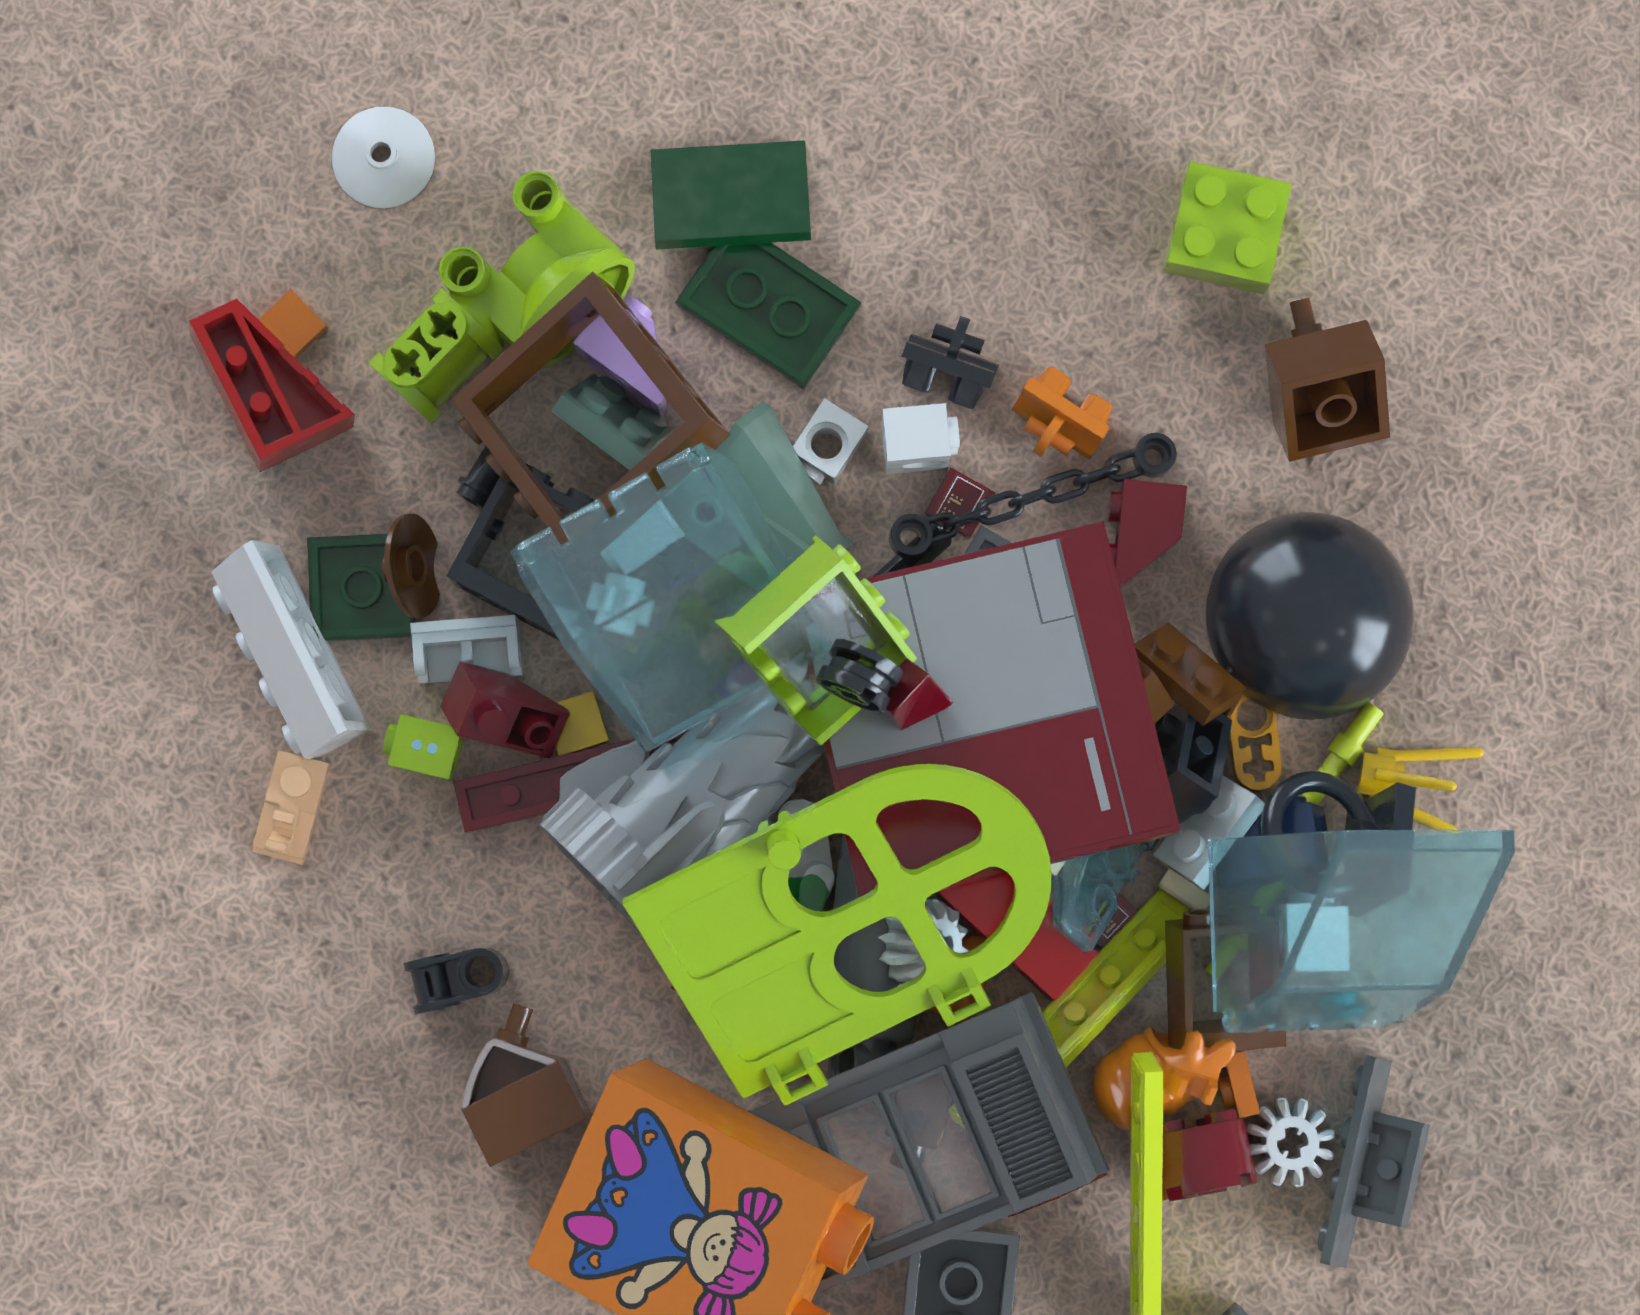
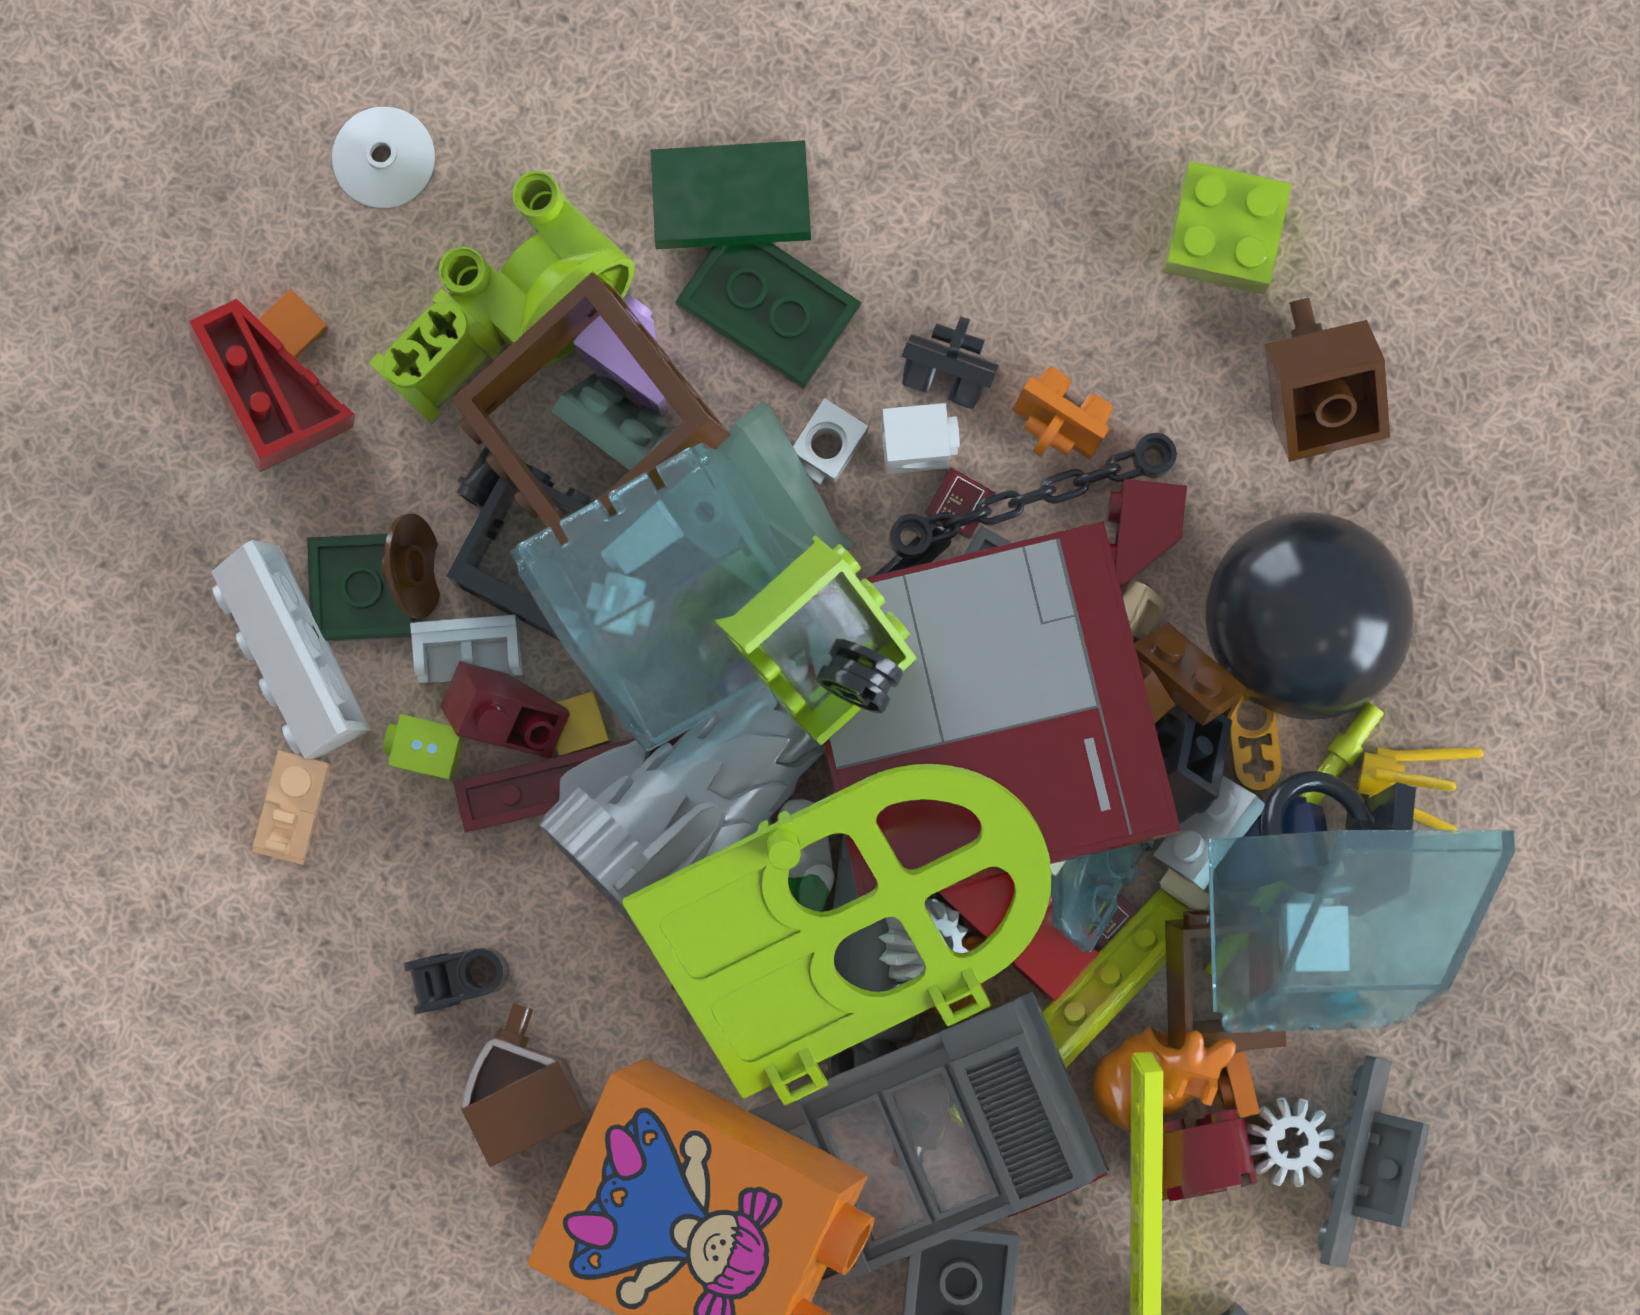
(915, 697): dark red slope -> none
(1143, 609): none -> tan tile

